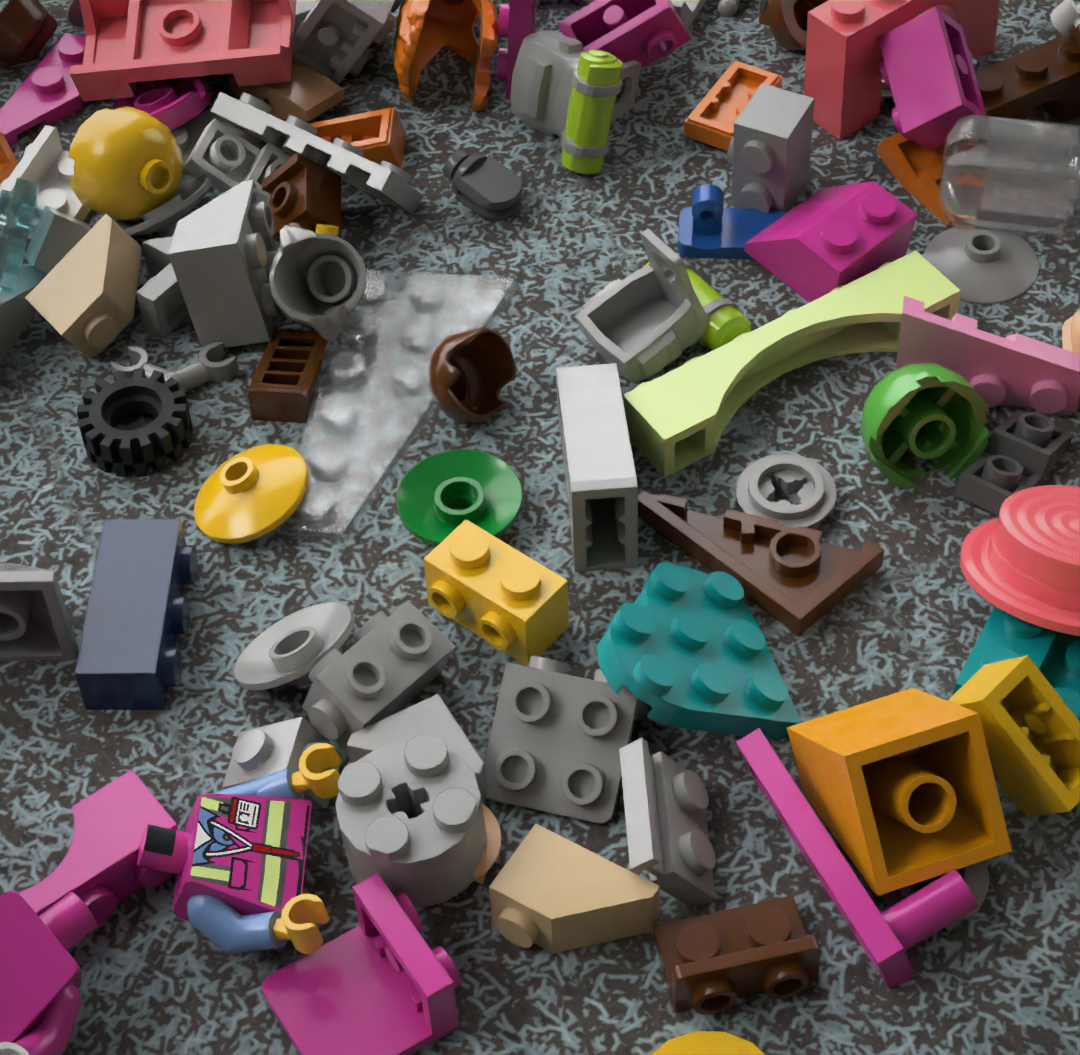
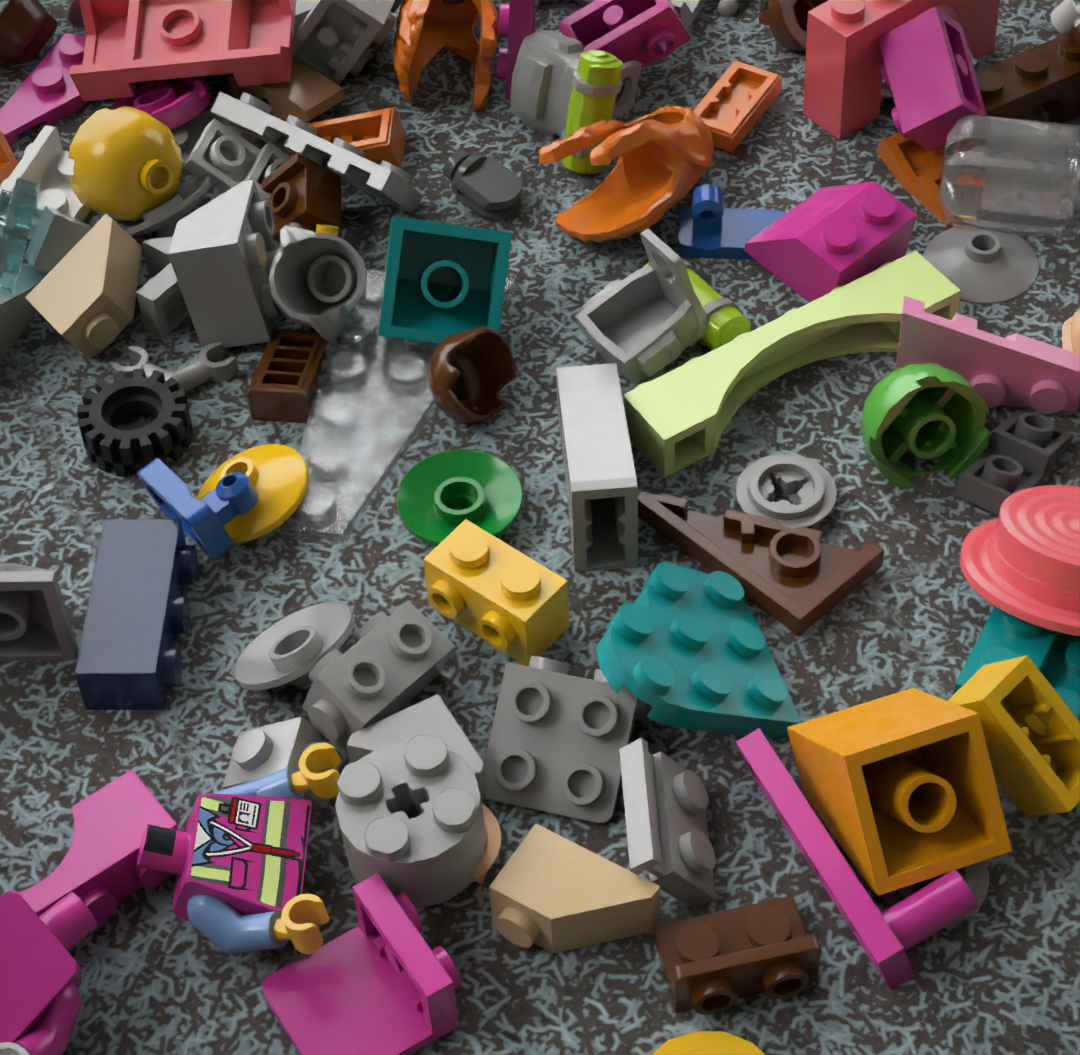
(202, 518): none -> blue piece
(442, 279): none -> teal slope
(655, 170): none -> orange hair
(771, 150): light grey brick -> none

